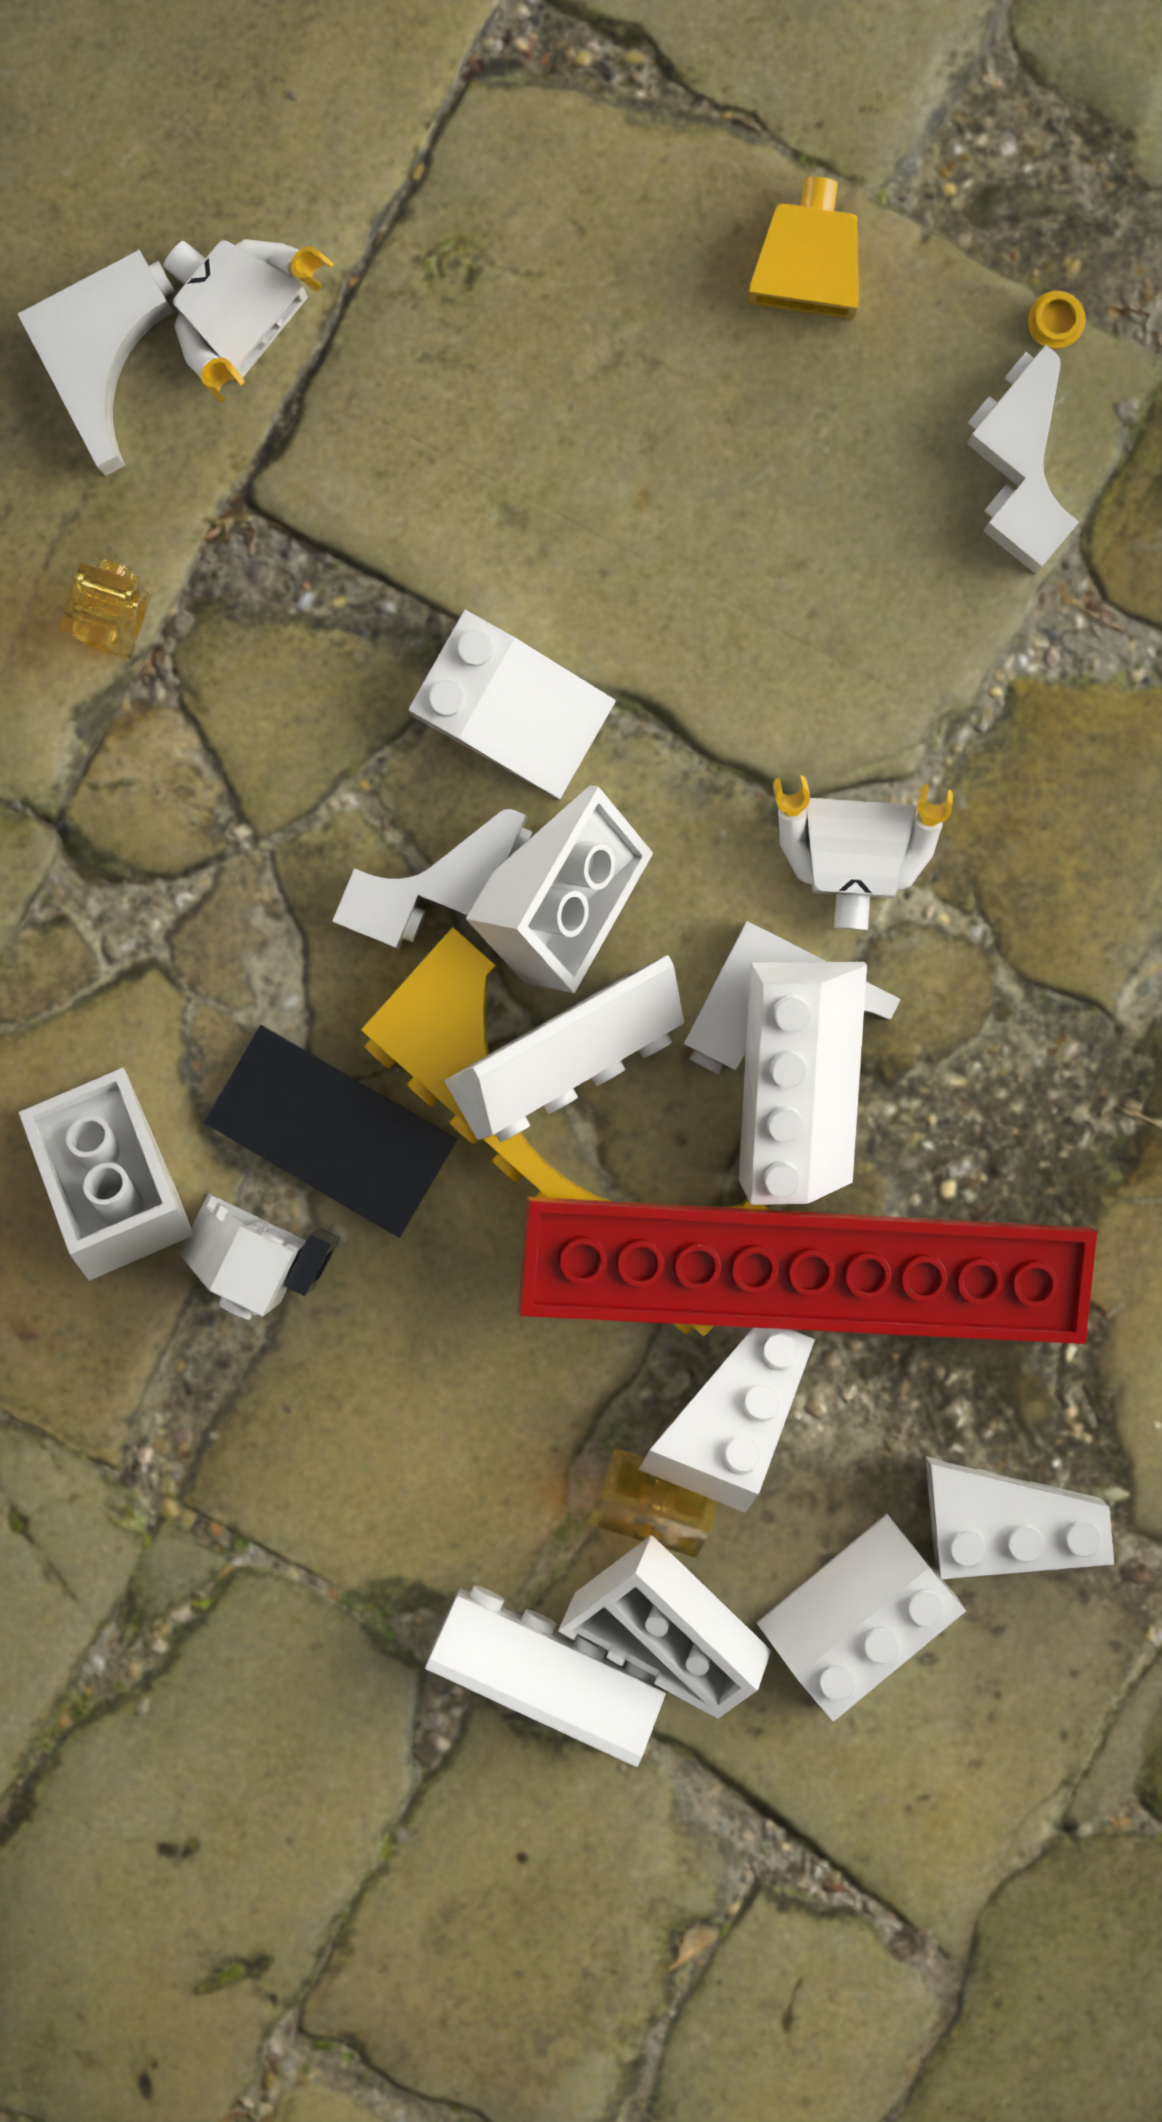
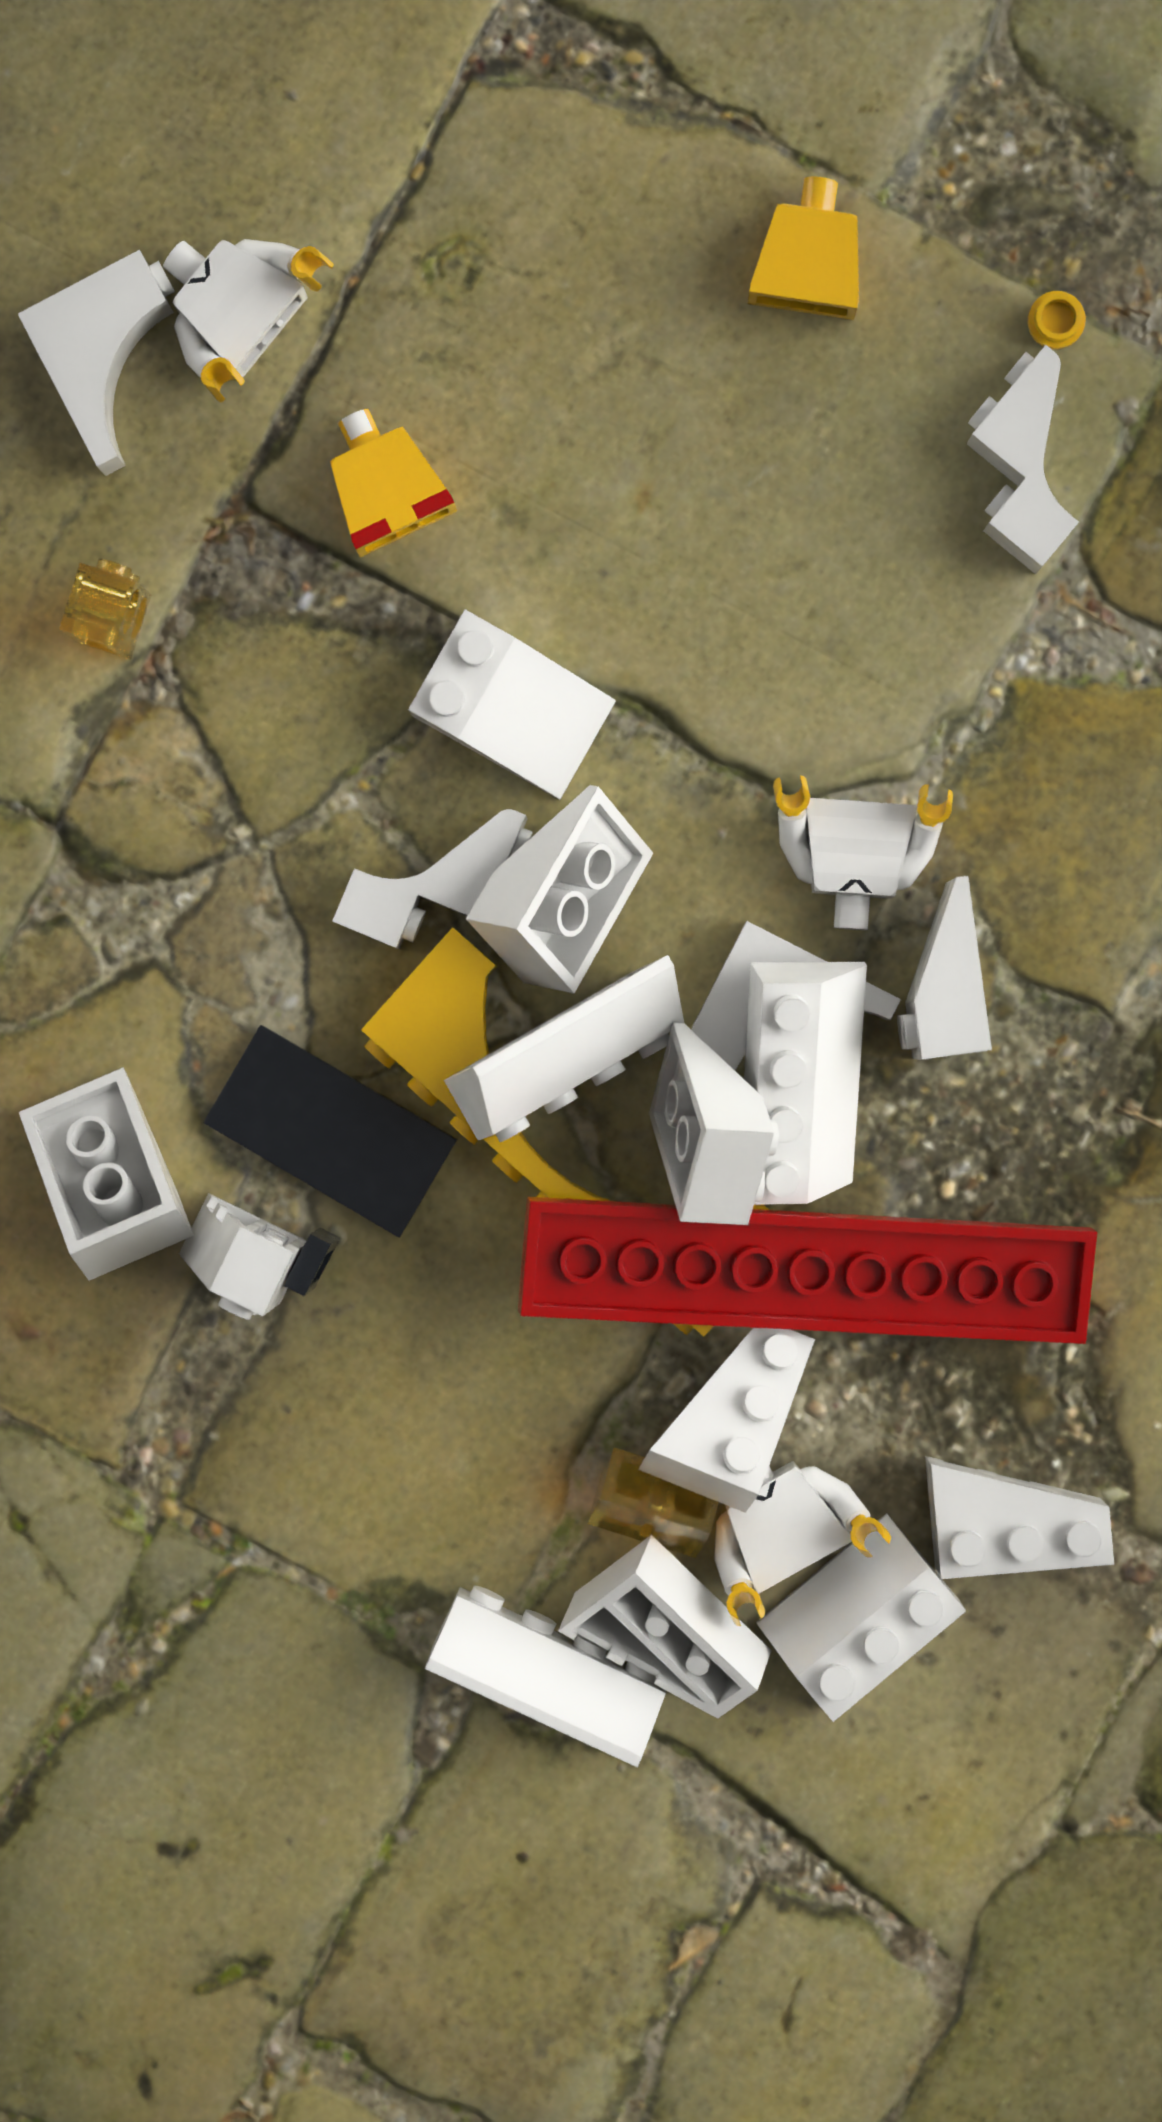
(385, 484): none -> yellow torso
(710, 1132): none -> white slope
(787, 1528): none -> white torso
(947, 991): none -> white slope

